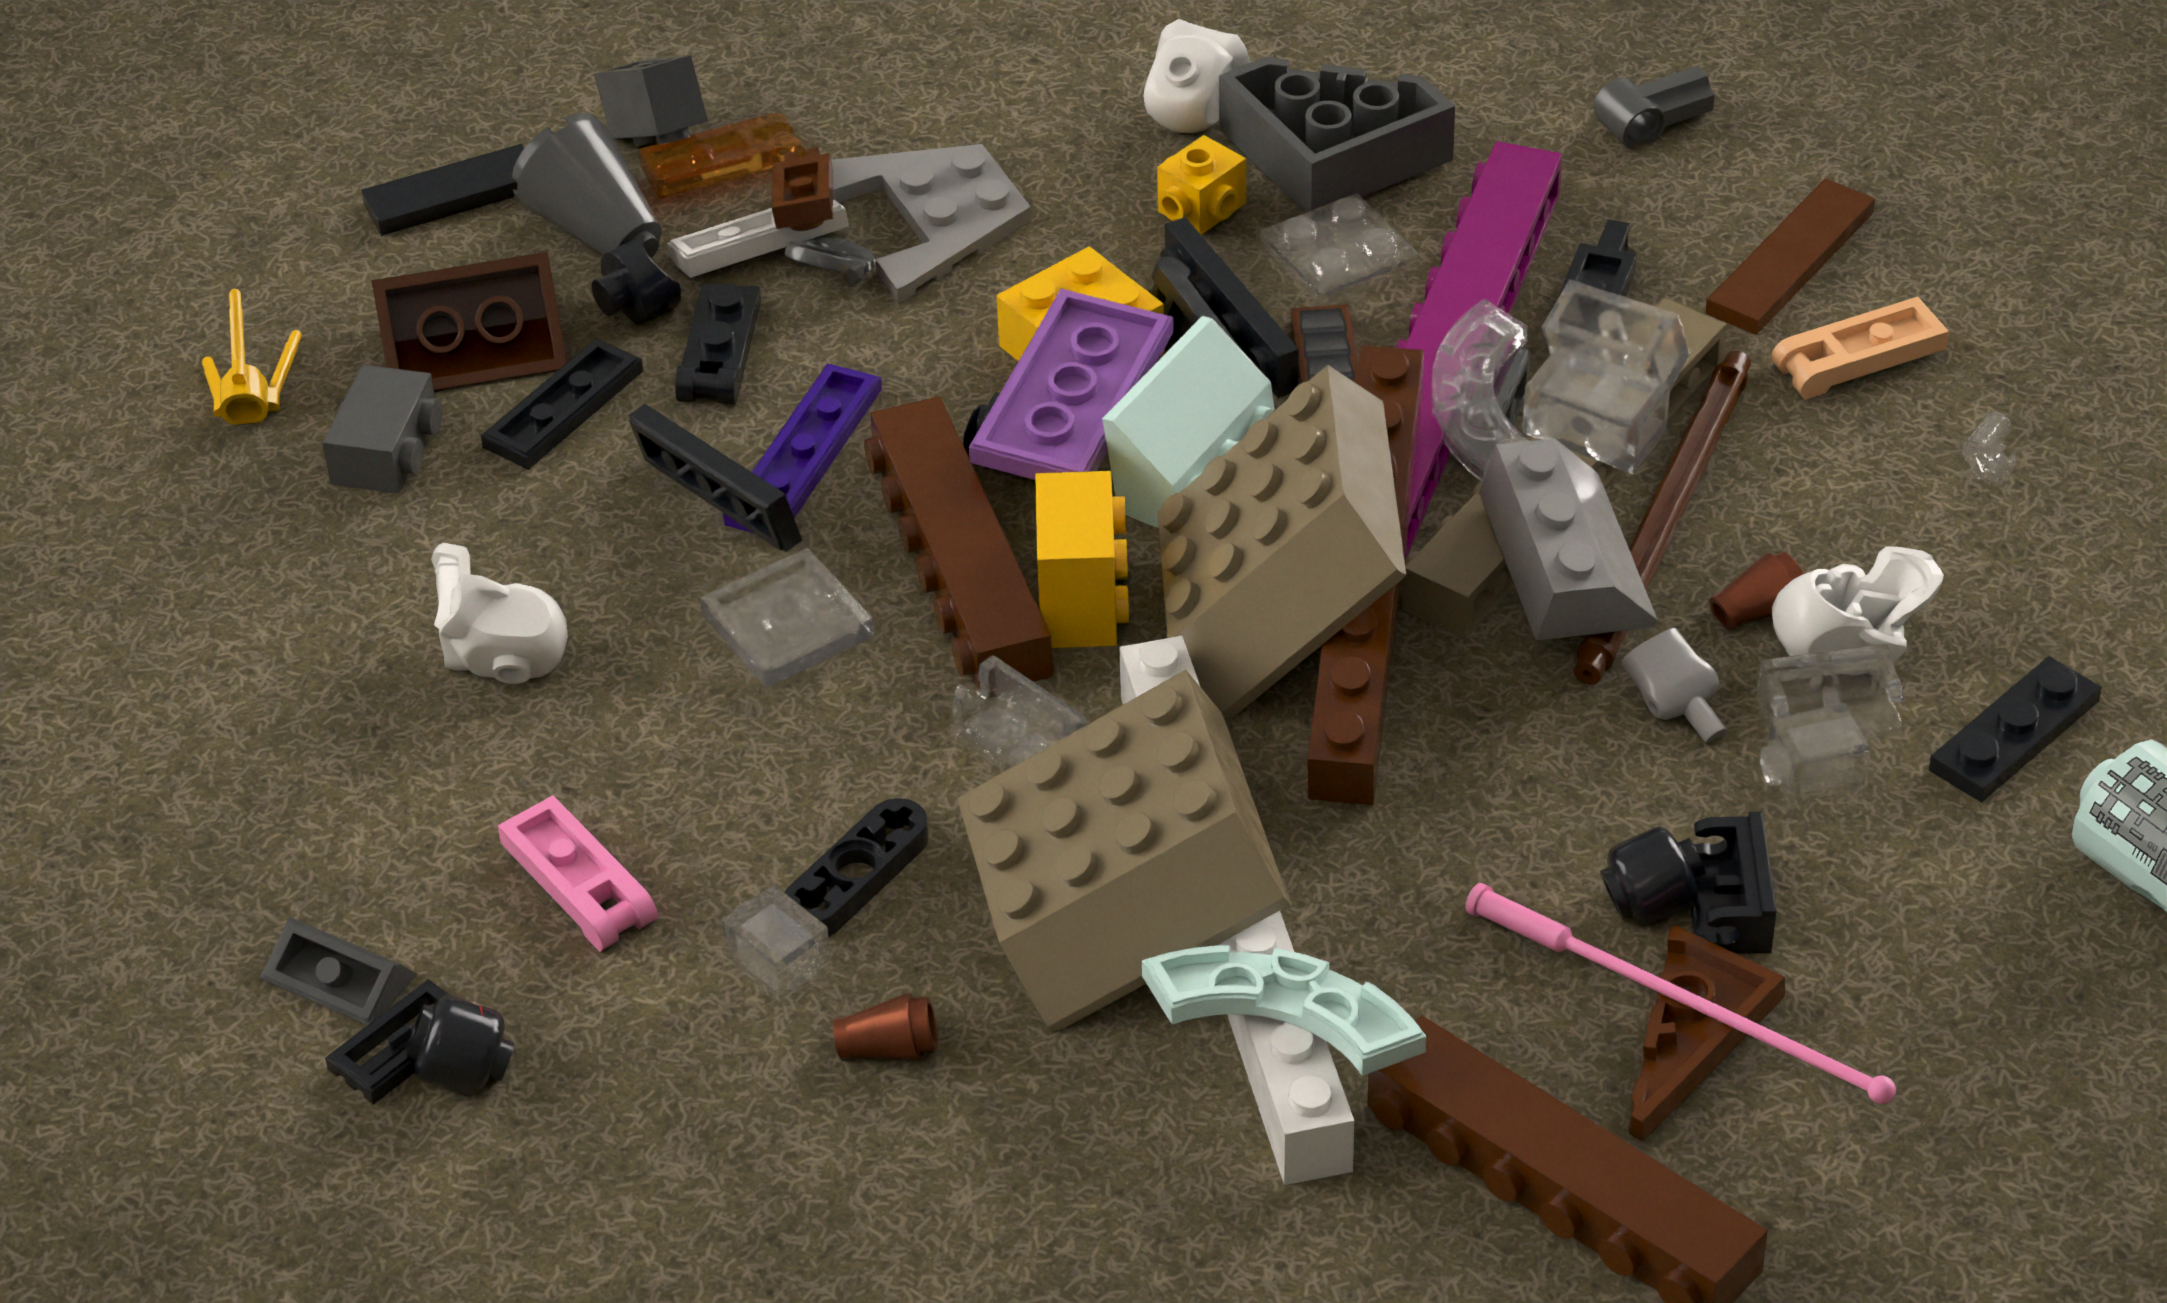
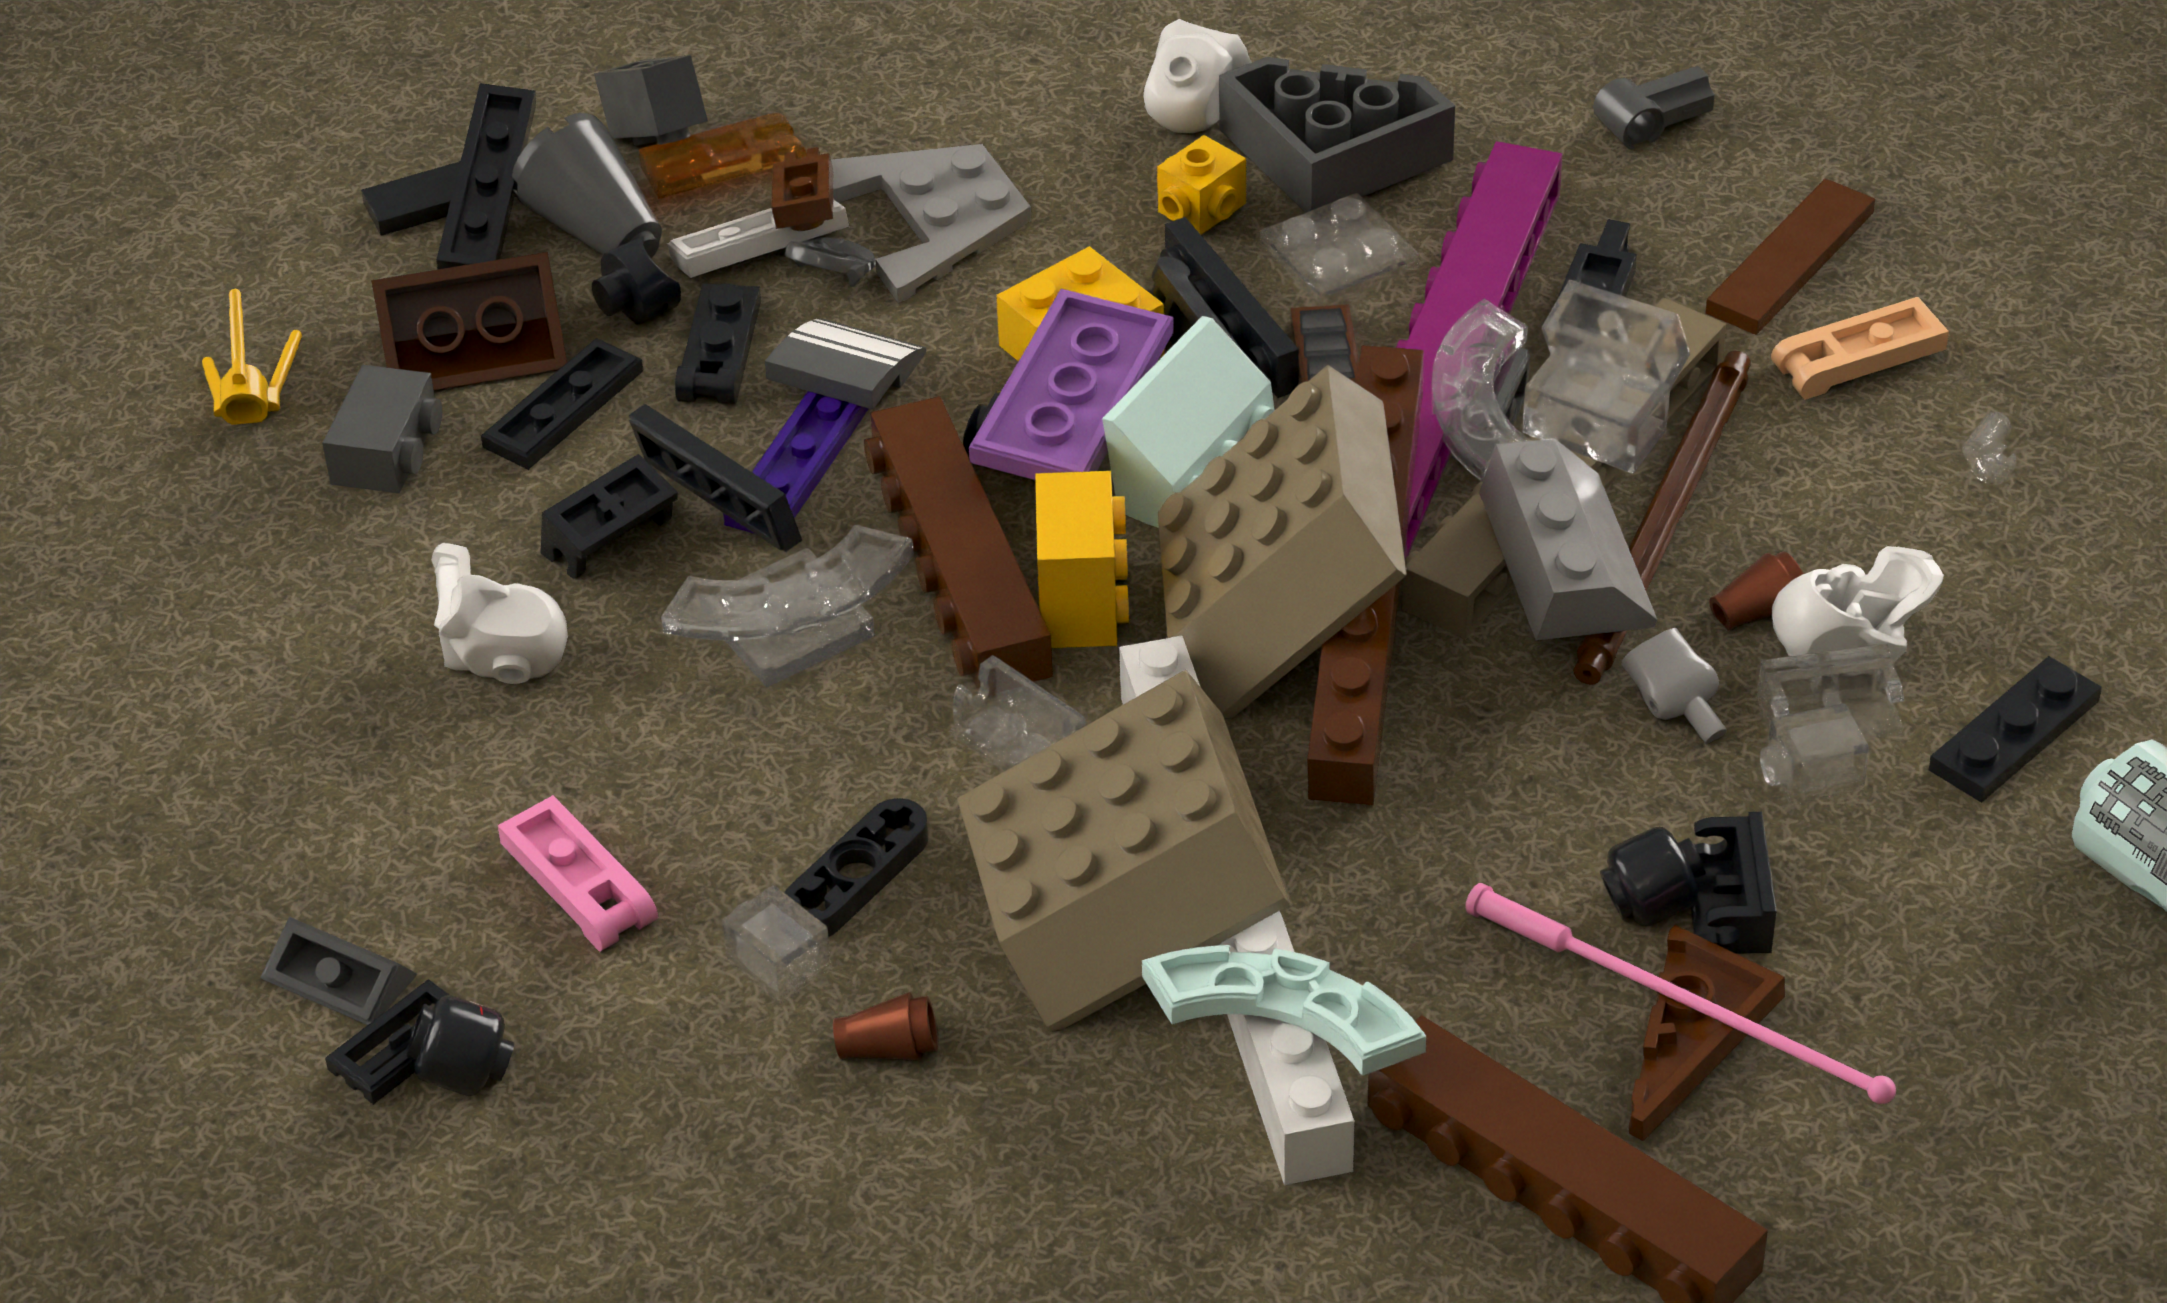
(484, 179): none -> black plate
(605, 512): none -> black hinge
(759, 609): none -> clear tile
(842, 362): none -> dark grey slope

